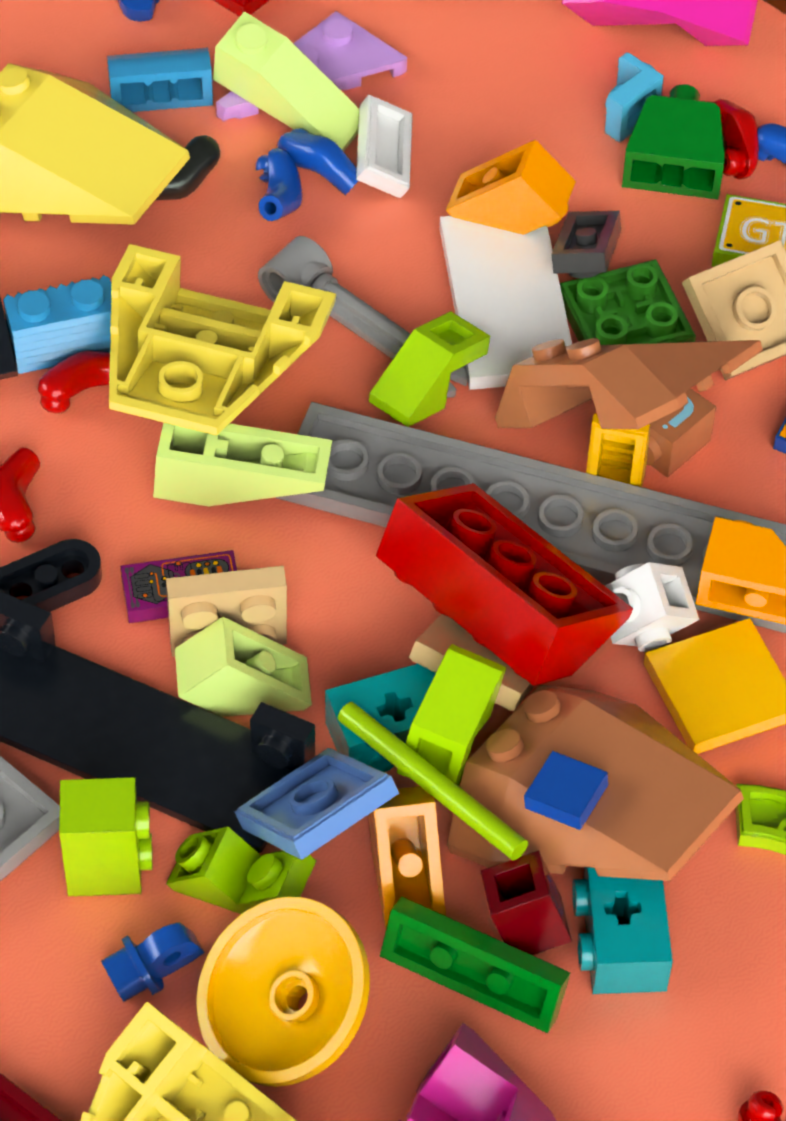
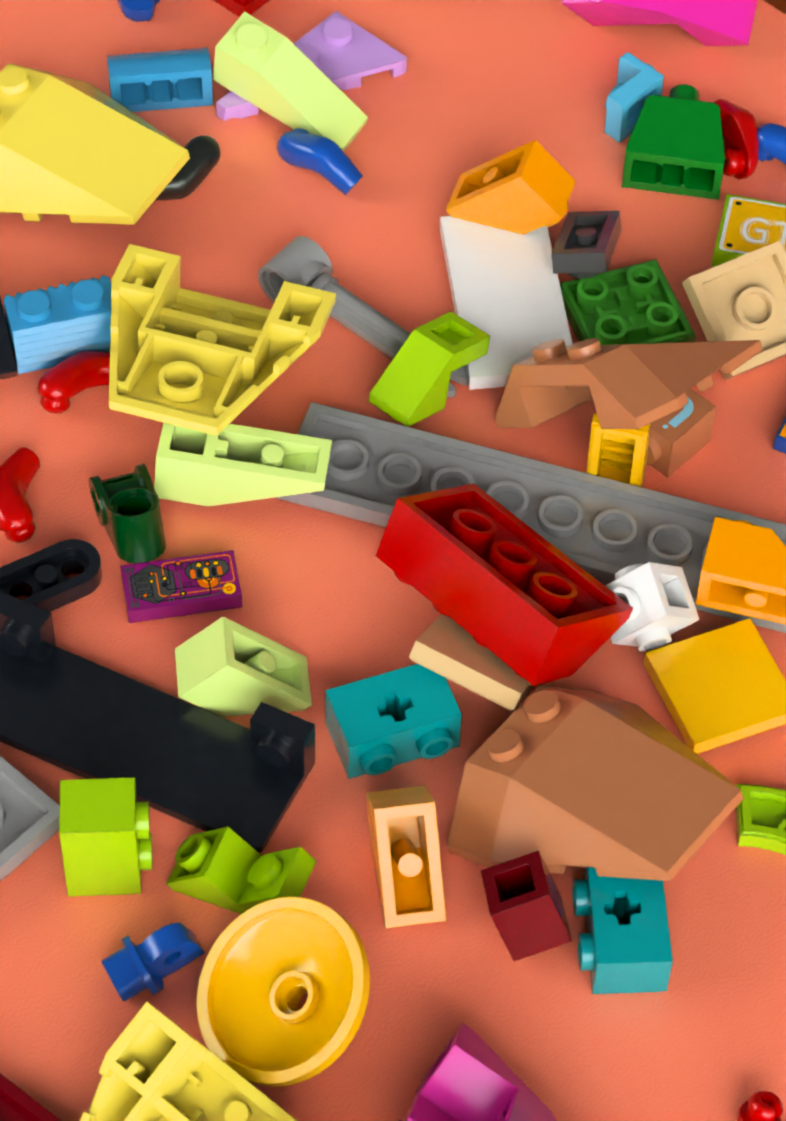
(130, 514): none -> dark green piece
(245, 596): tan plate -> none
(284, 184): blue arm -> none
(316, 803): medium blue tile -> none
(384, 146): white tile -> none
(433, 781): lime bar -> none
(455, 710): lime slope -> none
(474, 964): green plate -> none
(566, 790): blue tile -> none

